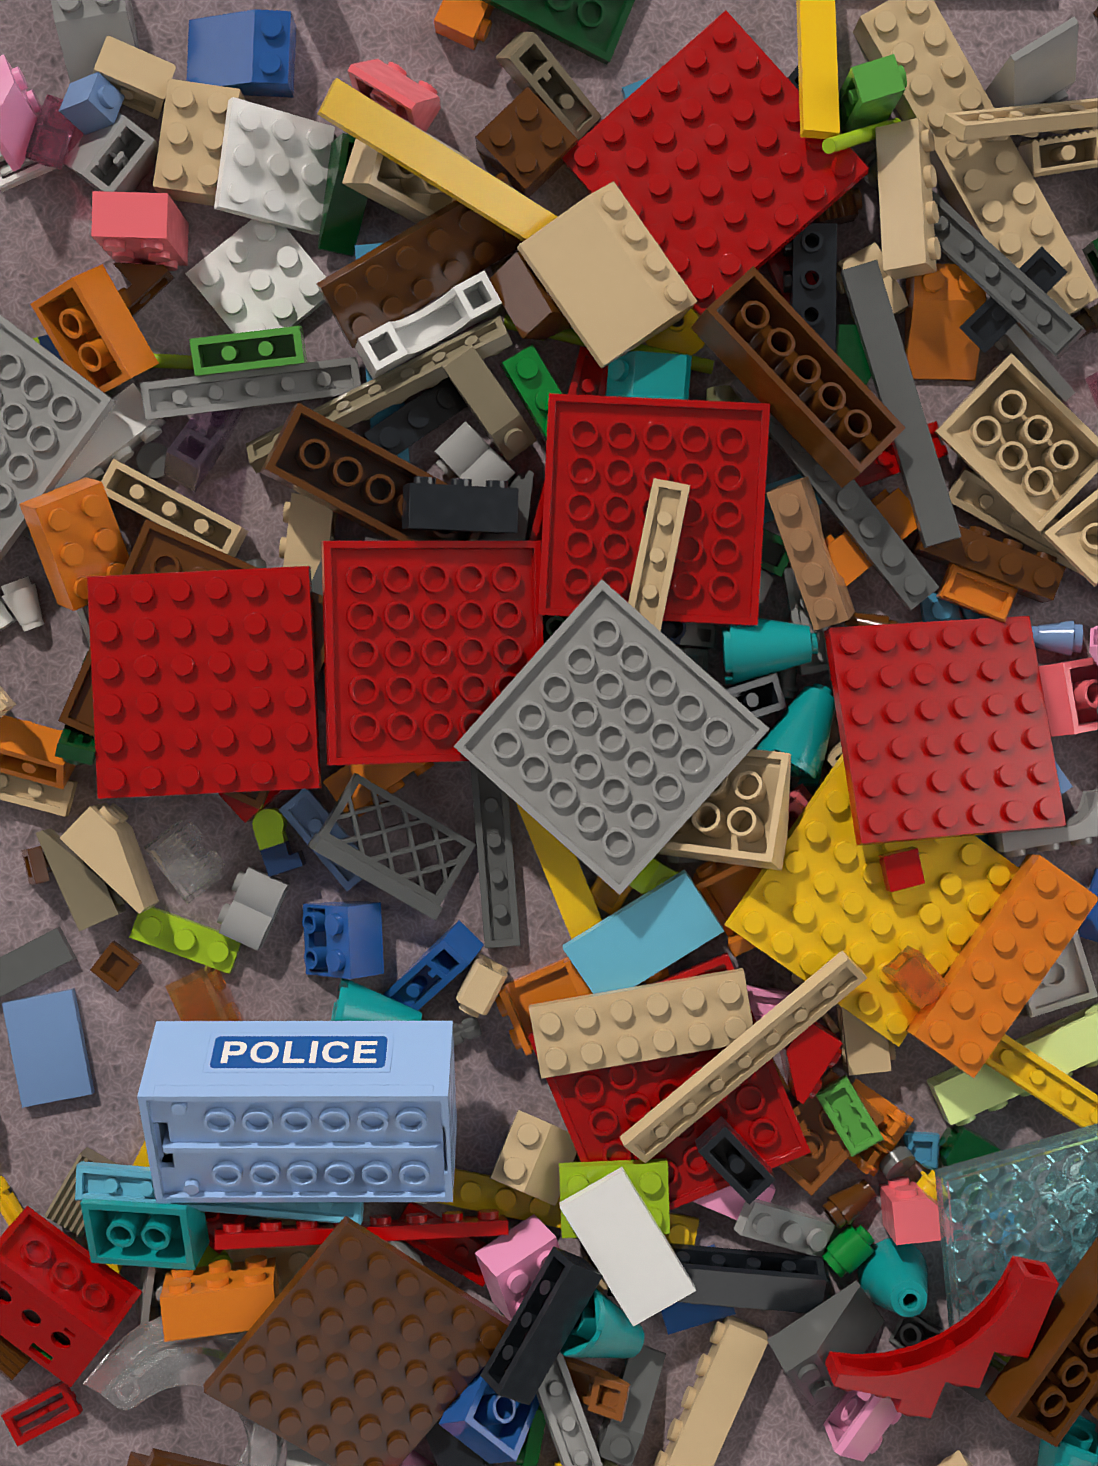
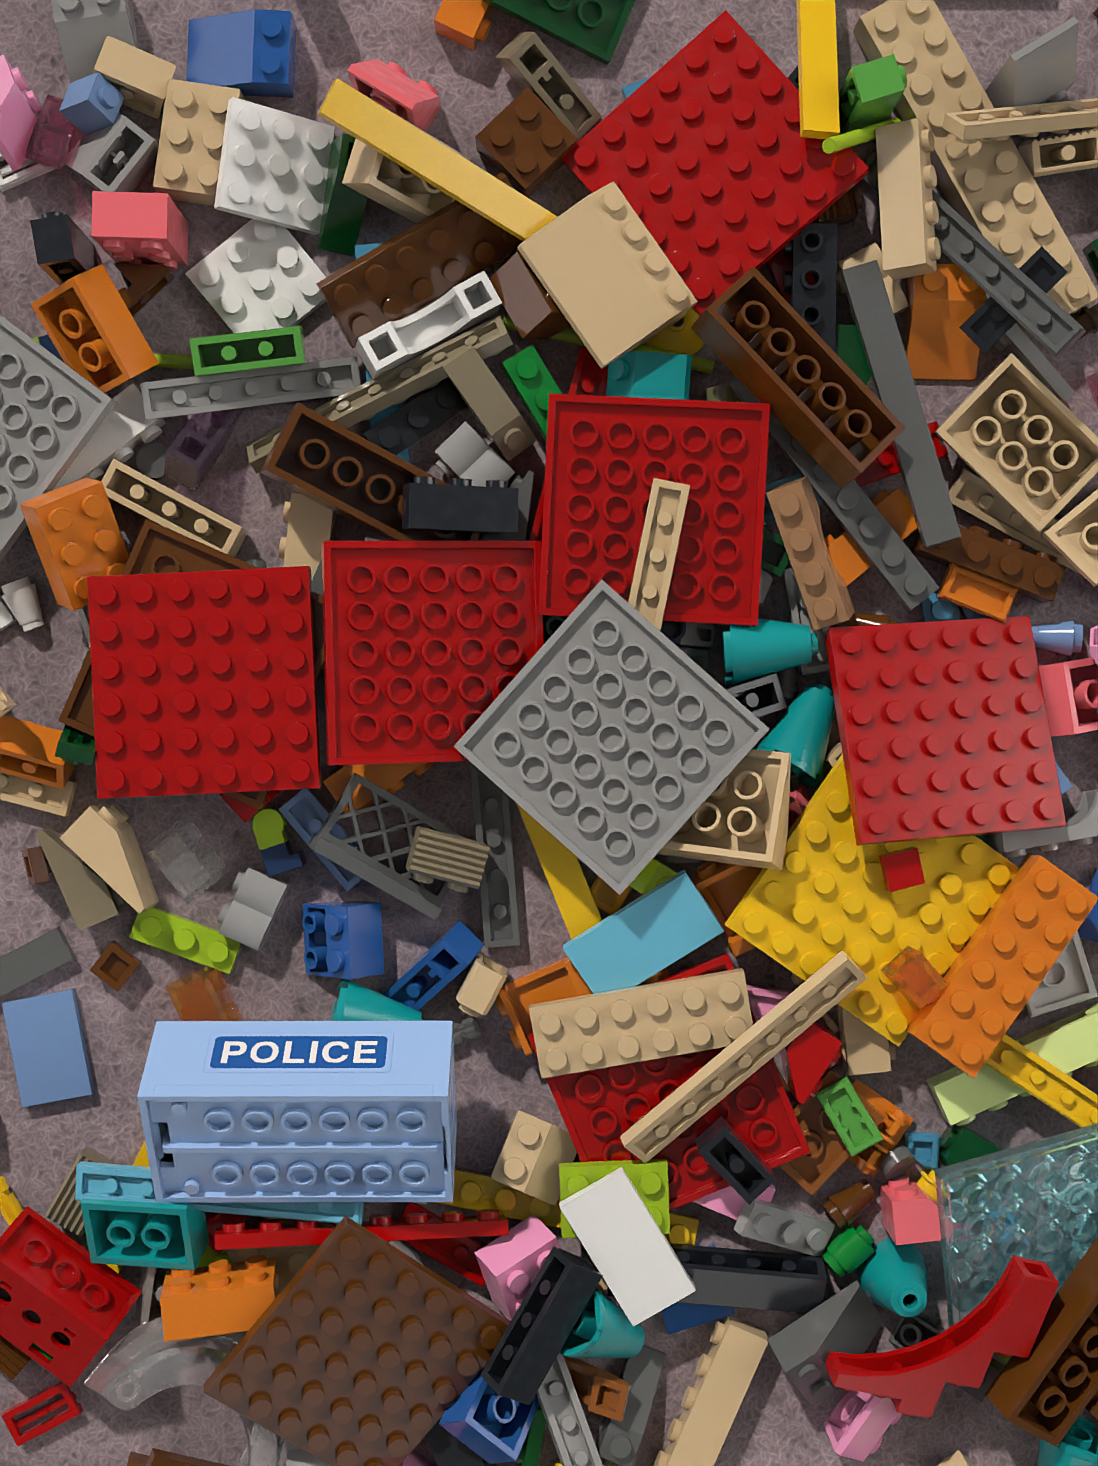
(62, 247): none -> black brick
(447, 858): none -> dark tan brick

